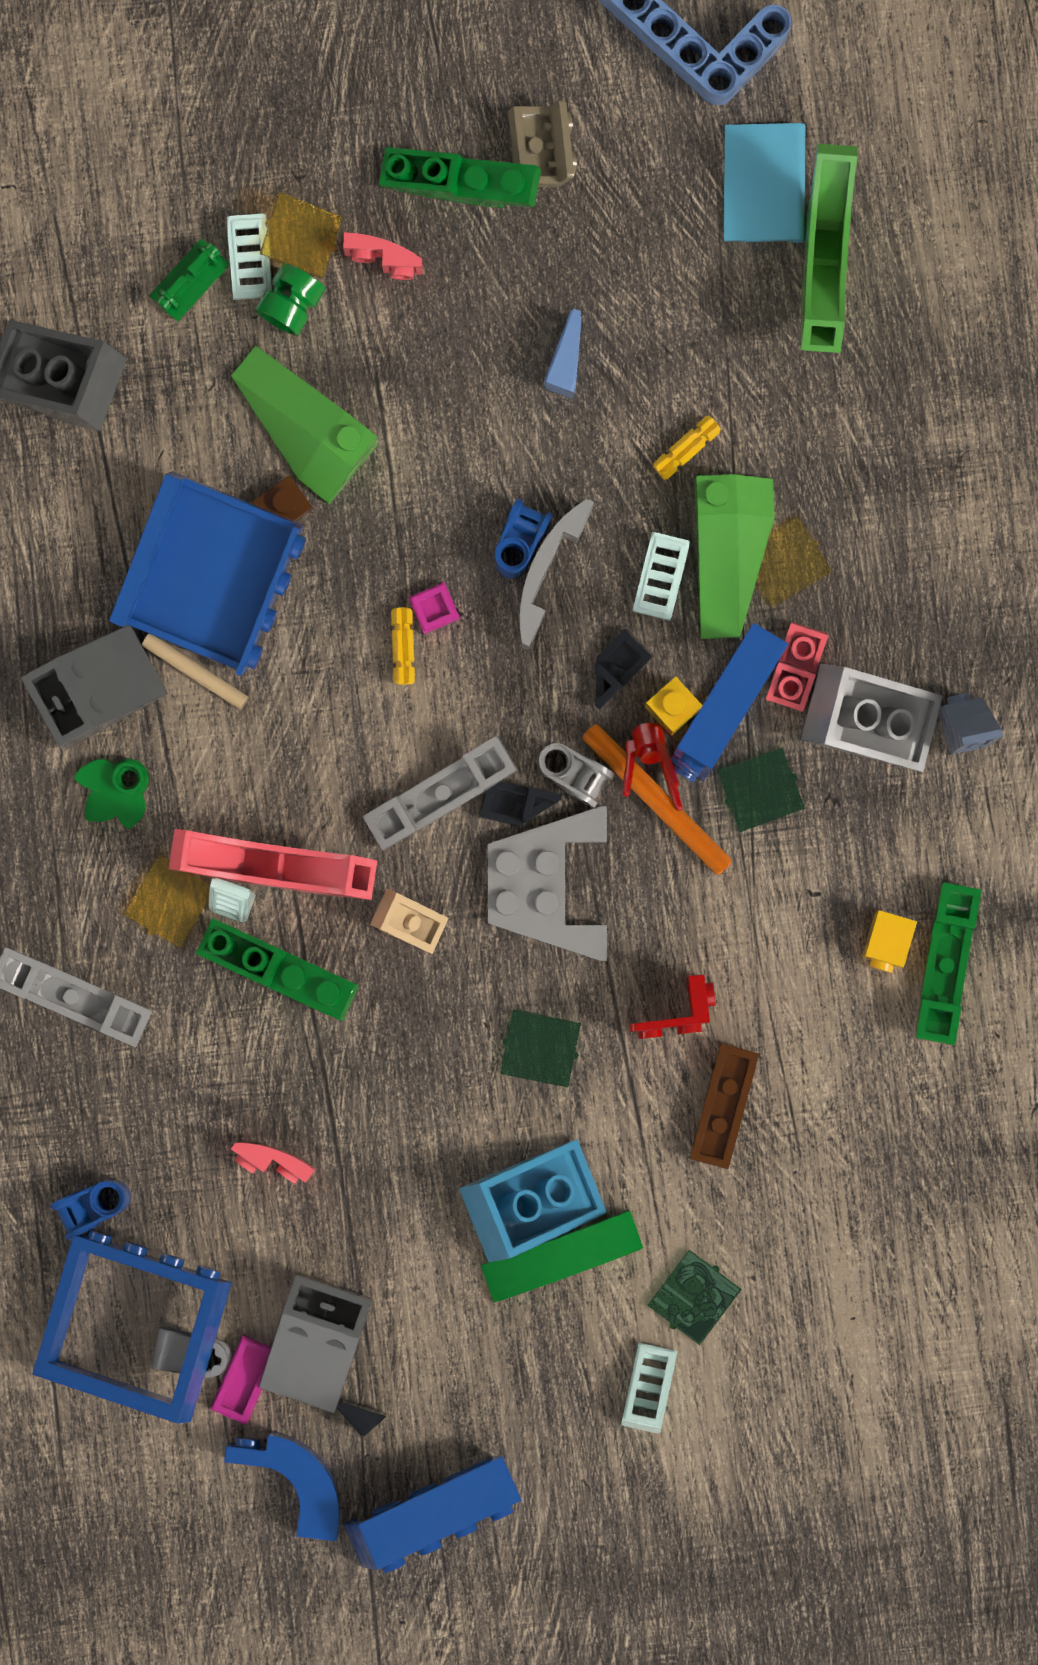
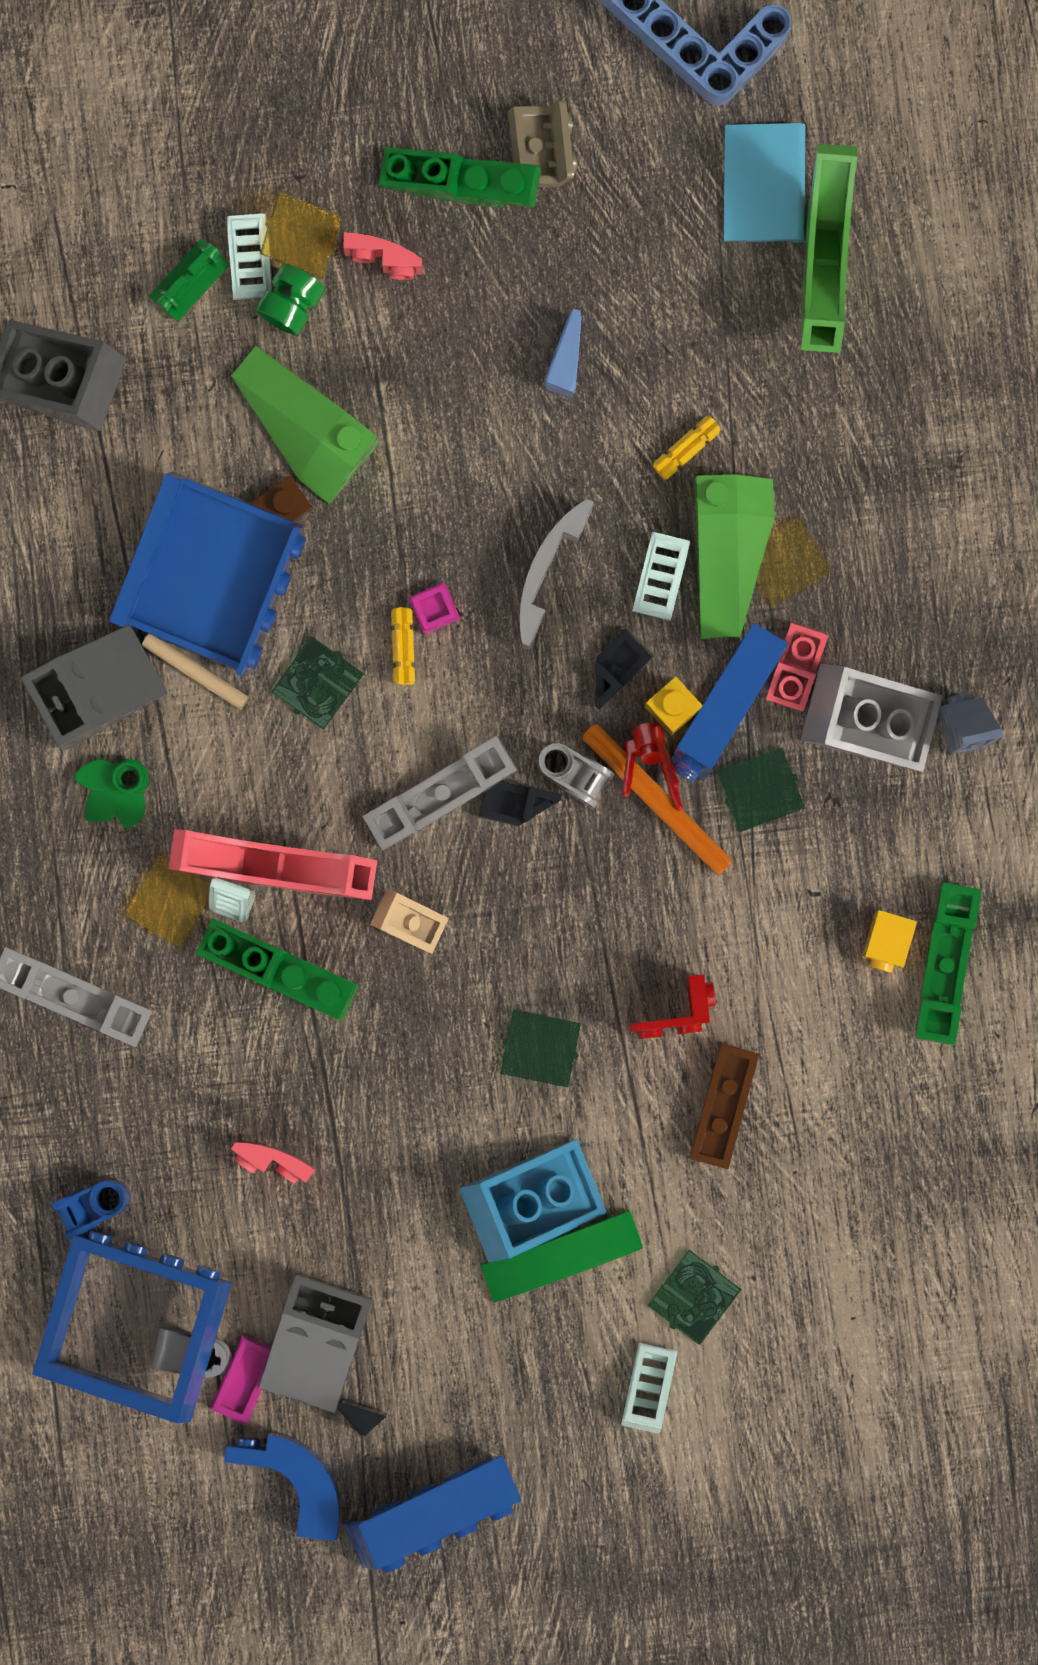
(317, 683): none -> clear green piece
(524, 533): blue piece -> none
(529, 883): light grey wing -> none

